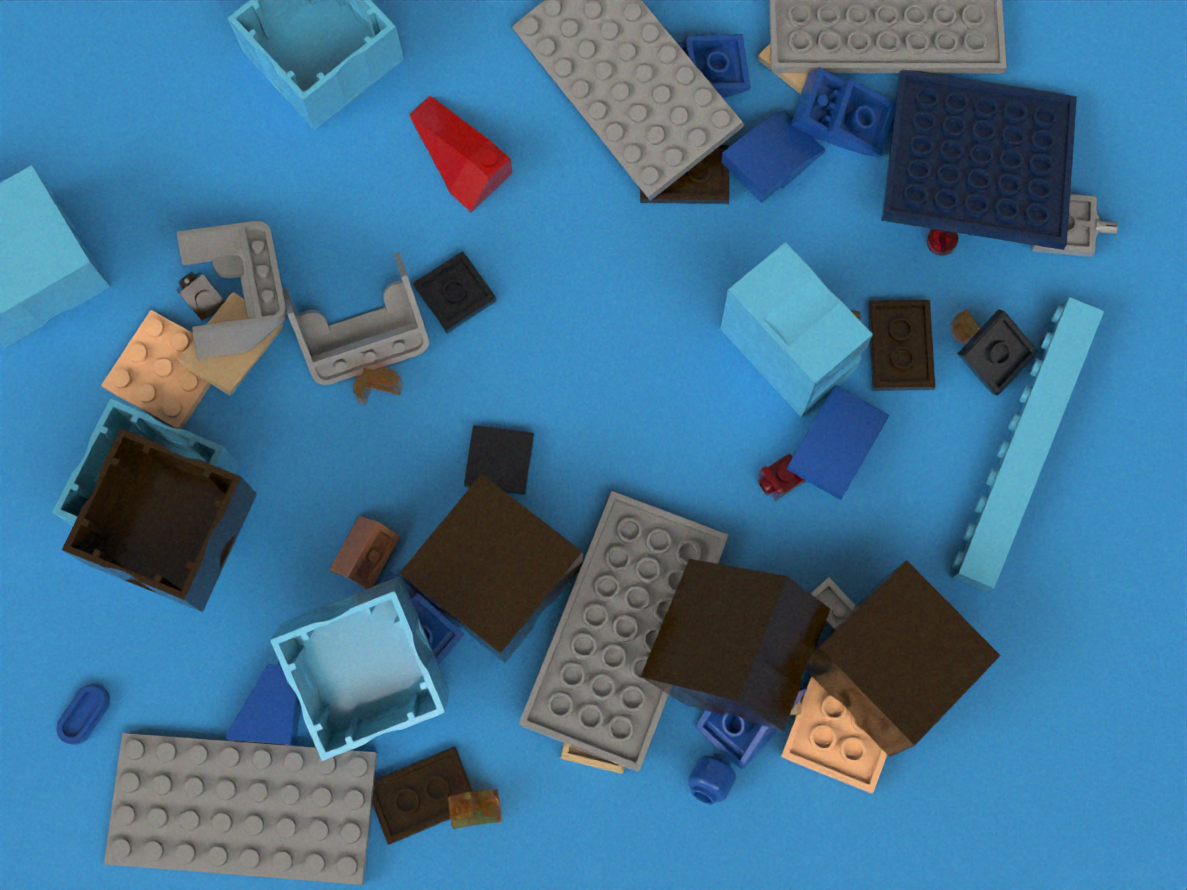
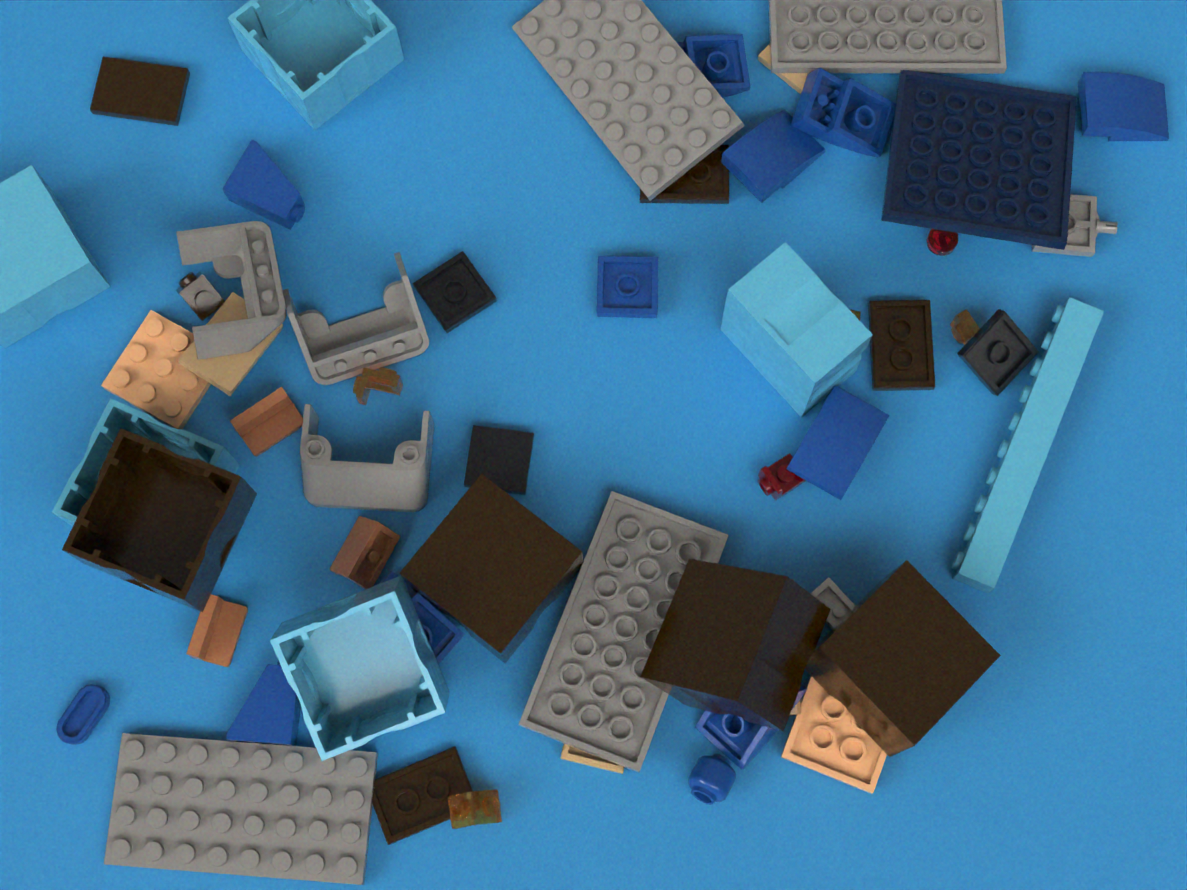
(140, 91): none -> dark brown tile
(217, 631): none -> nougat panel
(263, 188): none -> blue slope
(268, 422): none -> nougat panel
(365, 484): none -> light grey windscreen
(464, 156): red wedge -> none
(627, 286): none -> blue plate
(1122, 107): none -> blue slope

